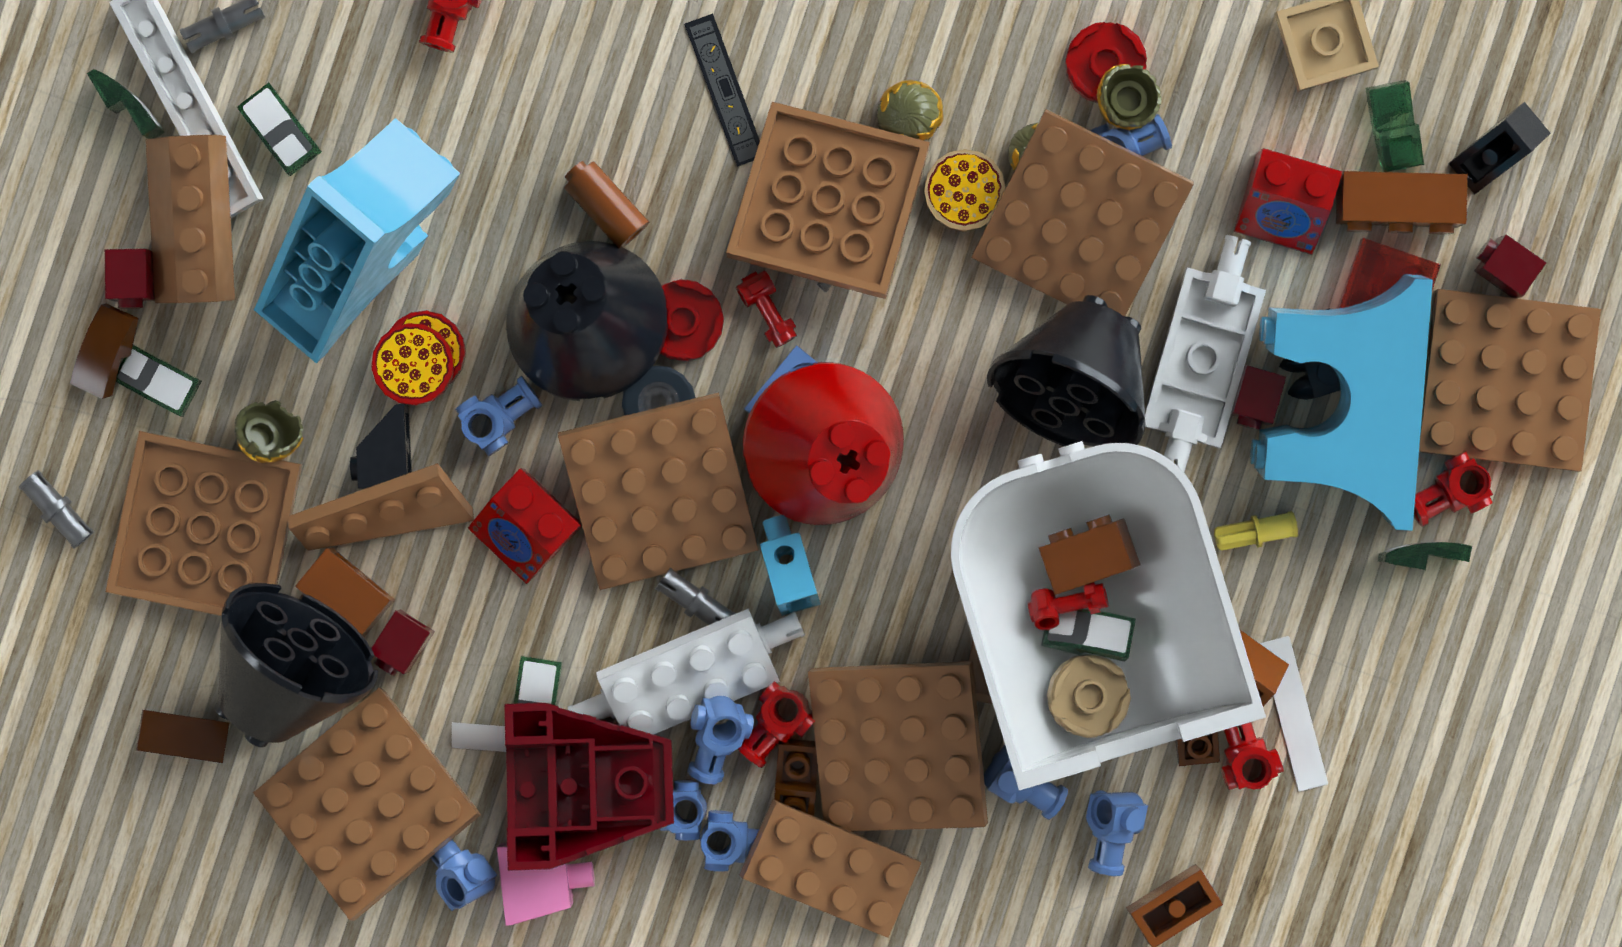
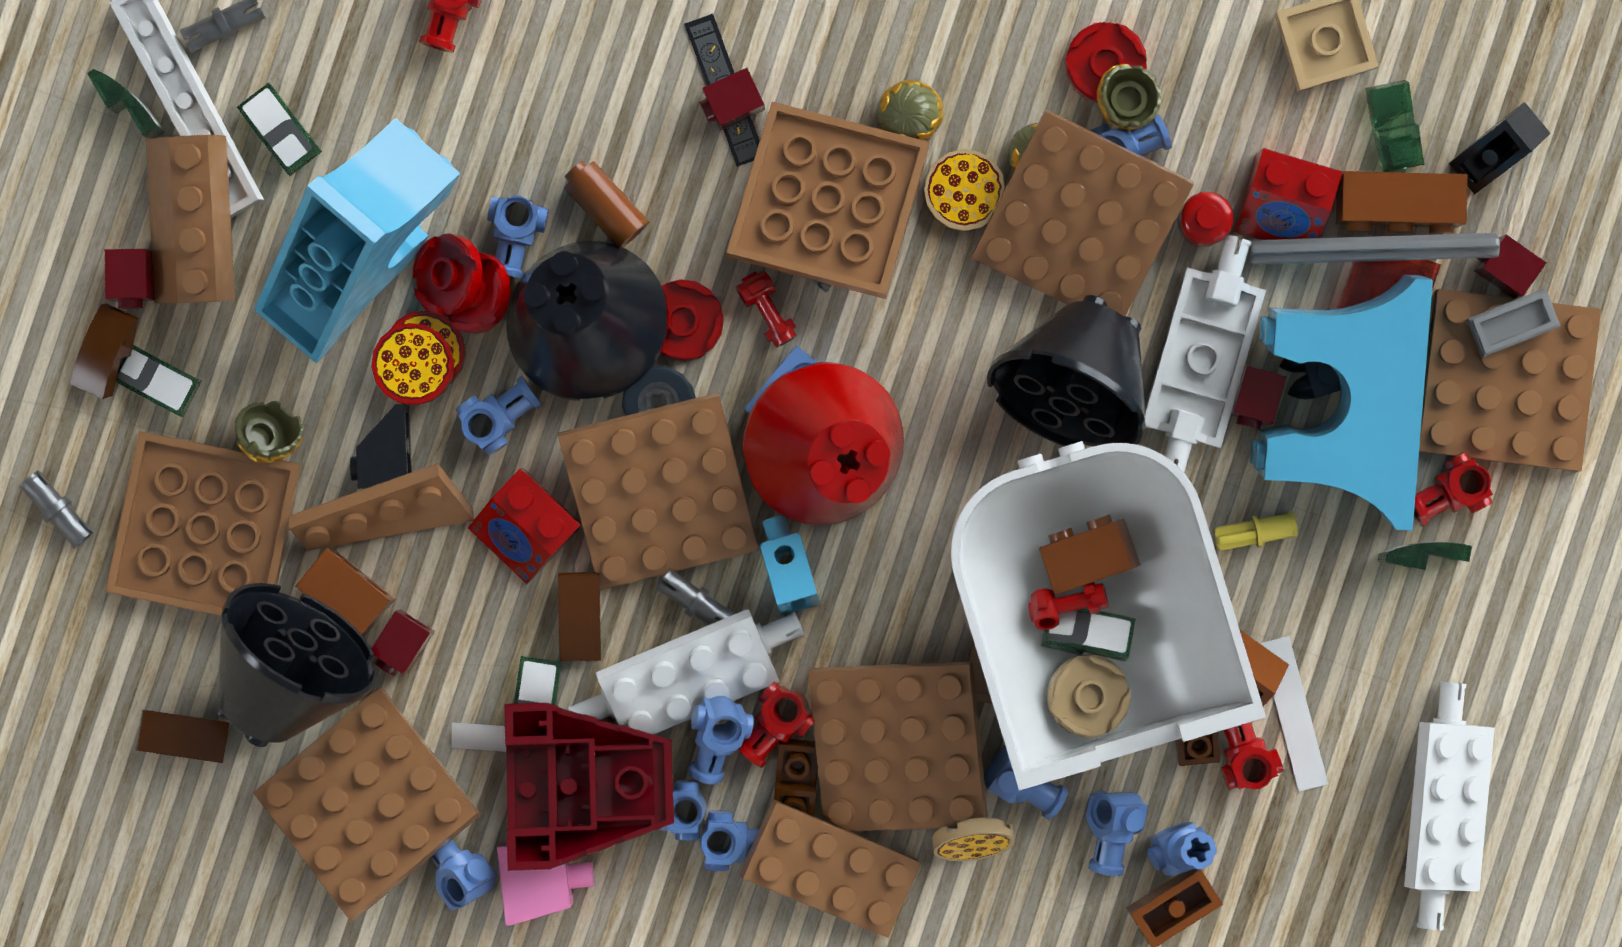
(447, 274): none -> red tile
(490, 302): none -> red tile
(512, 235): none -> medium blue connector
(579, 616): none -> reddish brown slope
(731, 99): none -> dark red brick
(973, 840): none -> tile
(1181, 849): none -> medium blue connector
(1205, 219): none -> red head
(1375, 248): none -> light grey axle
(1448, 806): none -> white plate
(1513, 322): none -> light grey tile

